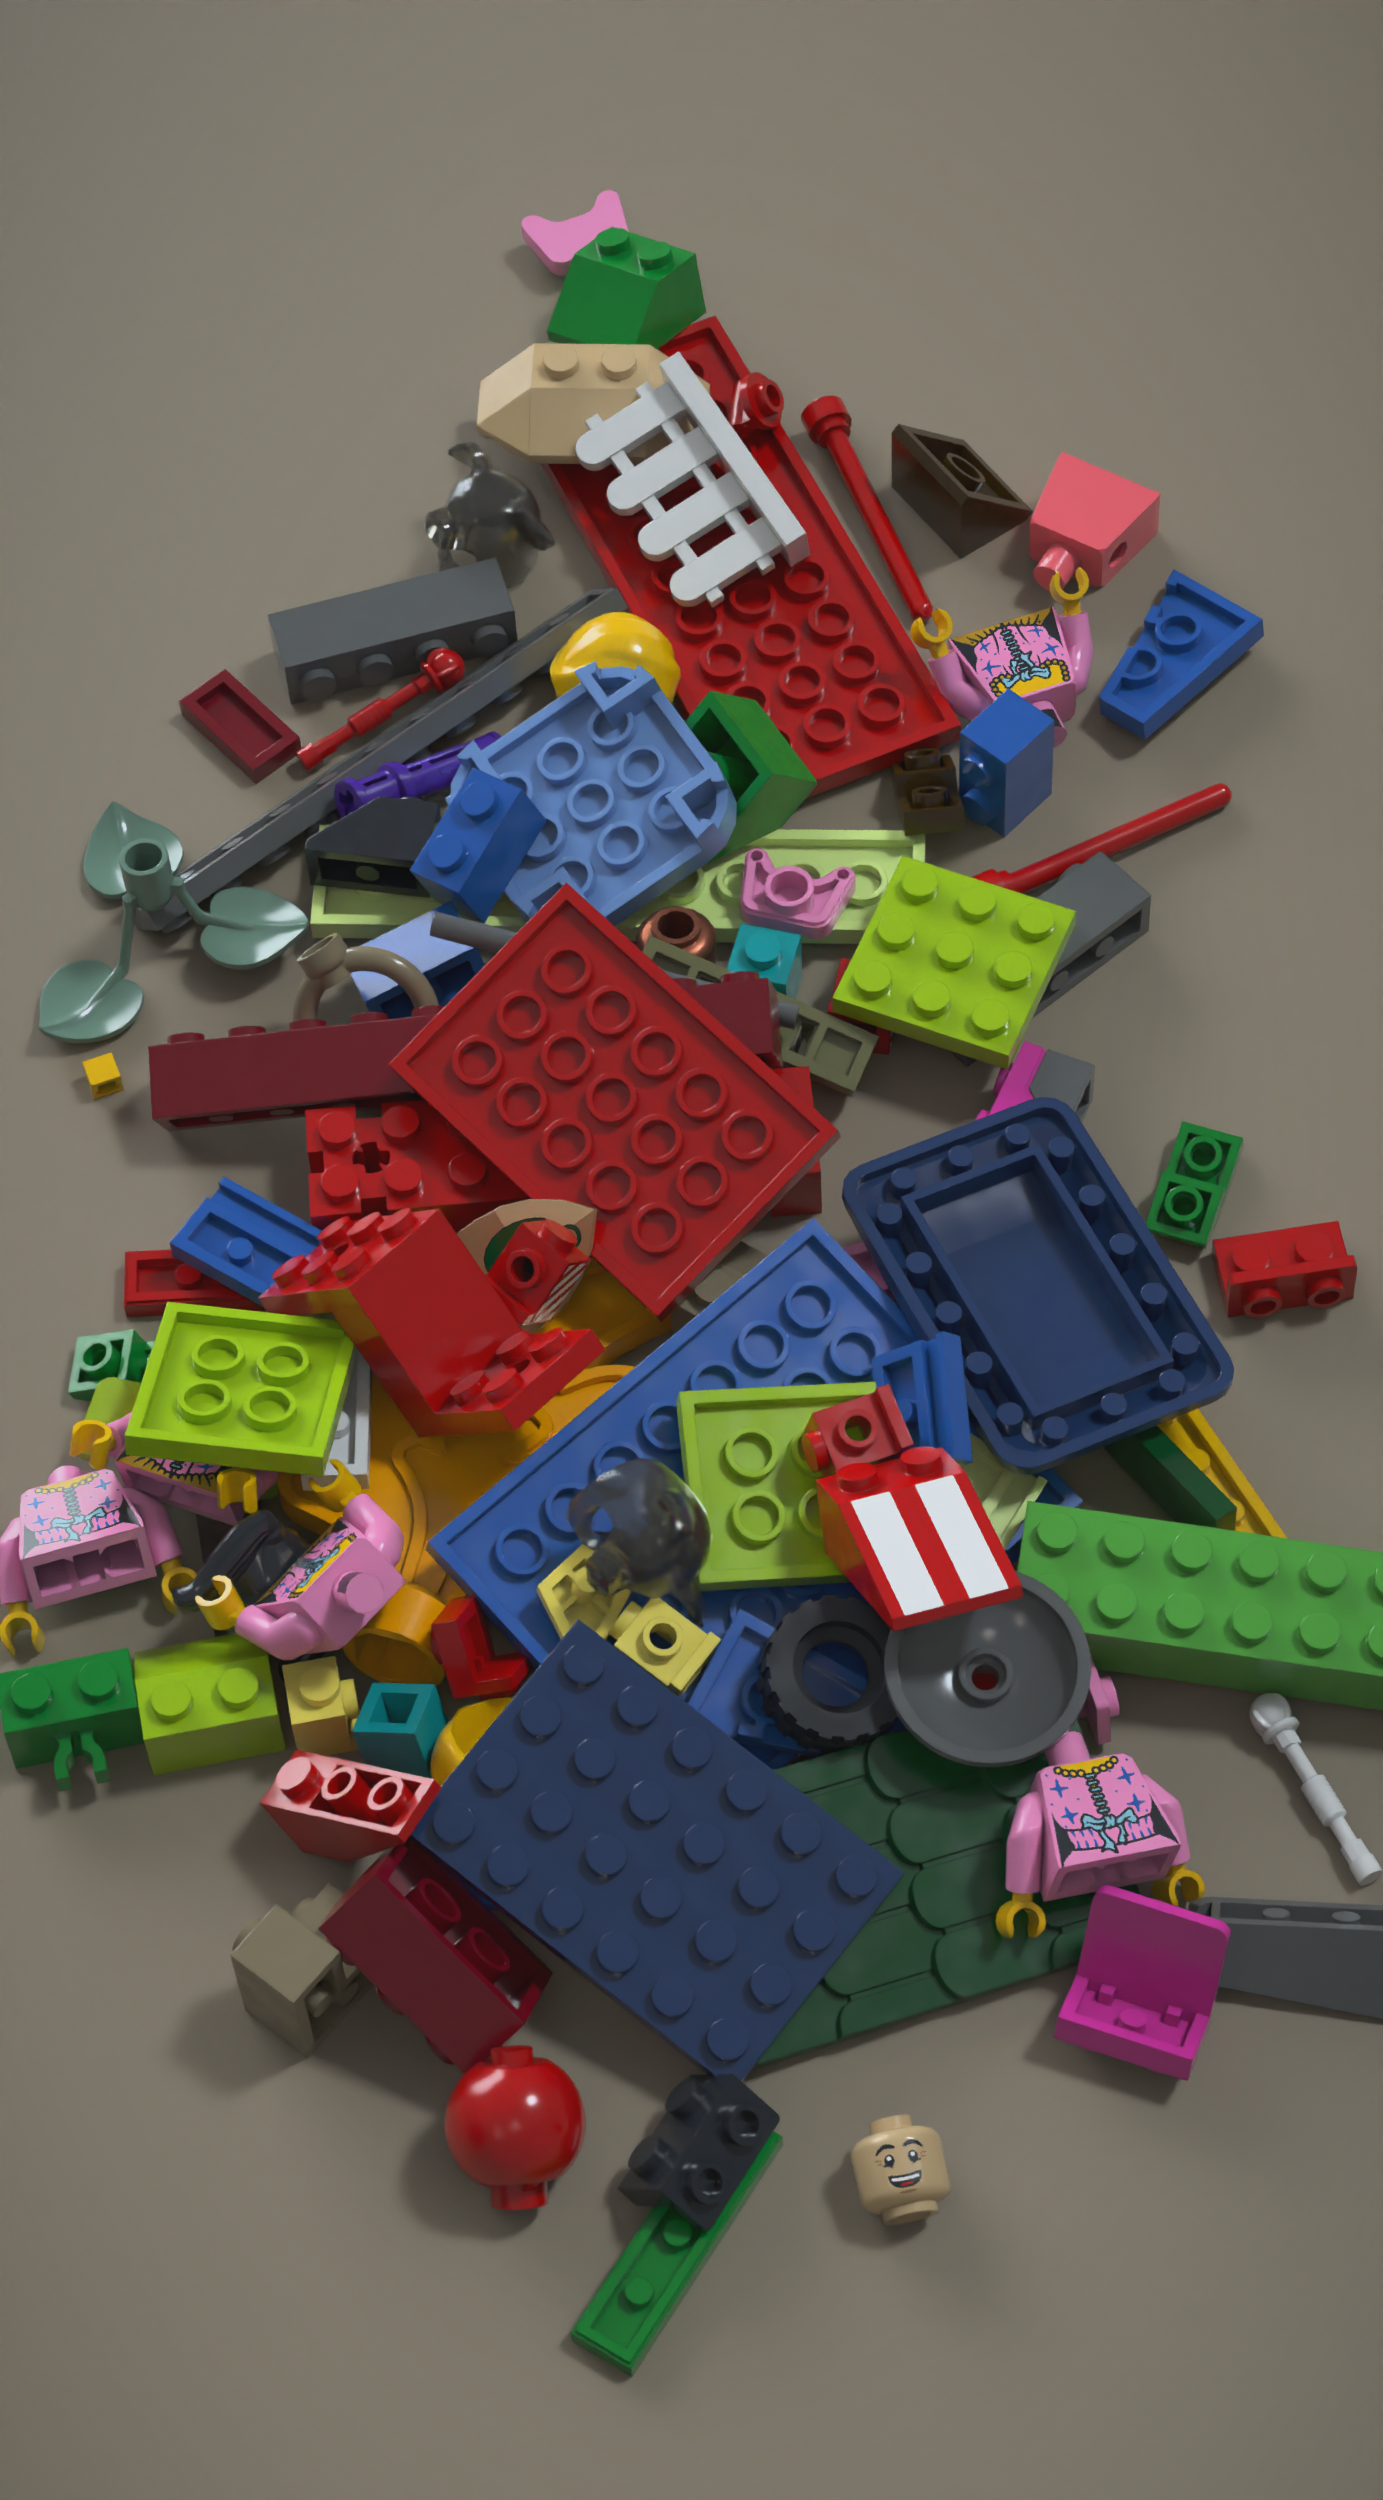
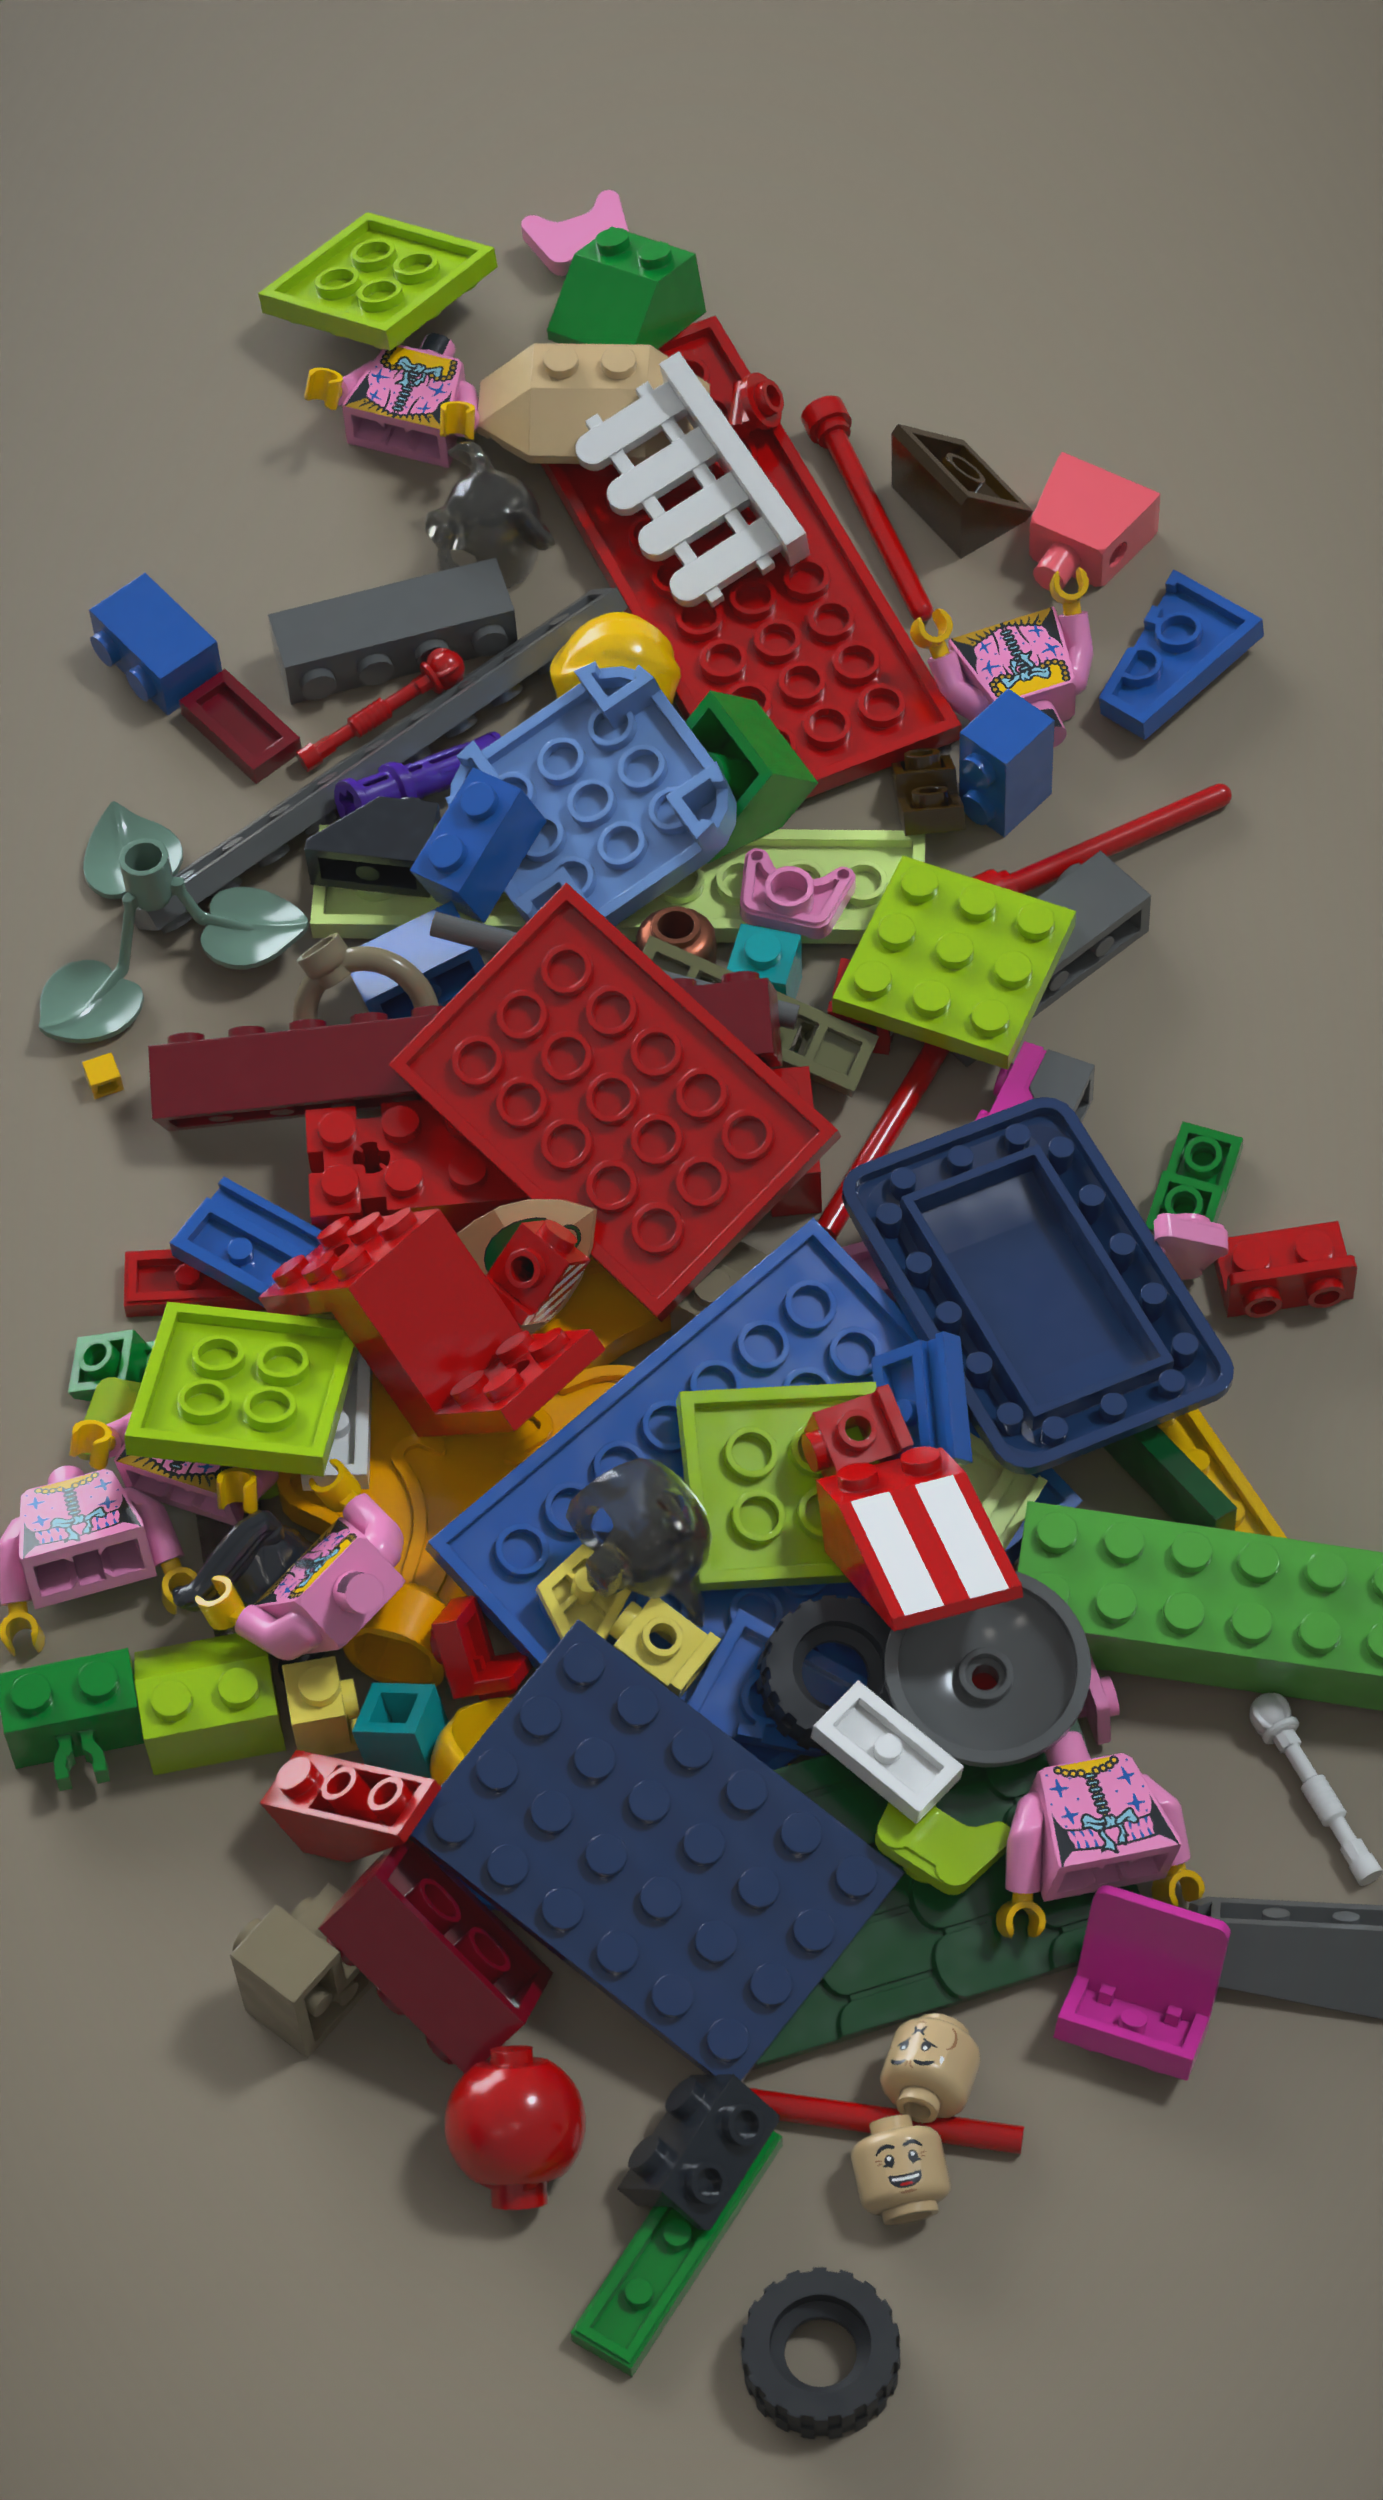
(153, 643): none -> blue brick
(378, 281): none -> lime plate
(404, 401): none -> torso
(820, 2297): none -> black tyre
(858, 2116): none -> red bar
(887, 1752): none -> white plate
(888, 1127): none -> red bar
(930, 2067): none -> tan head
(940, 1847): none -> lime piece
(1190, 1242): none -> bright pink piece

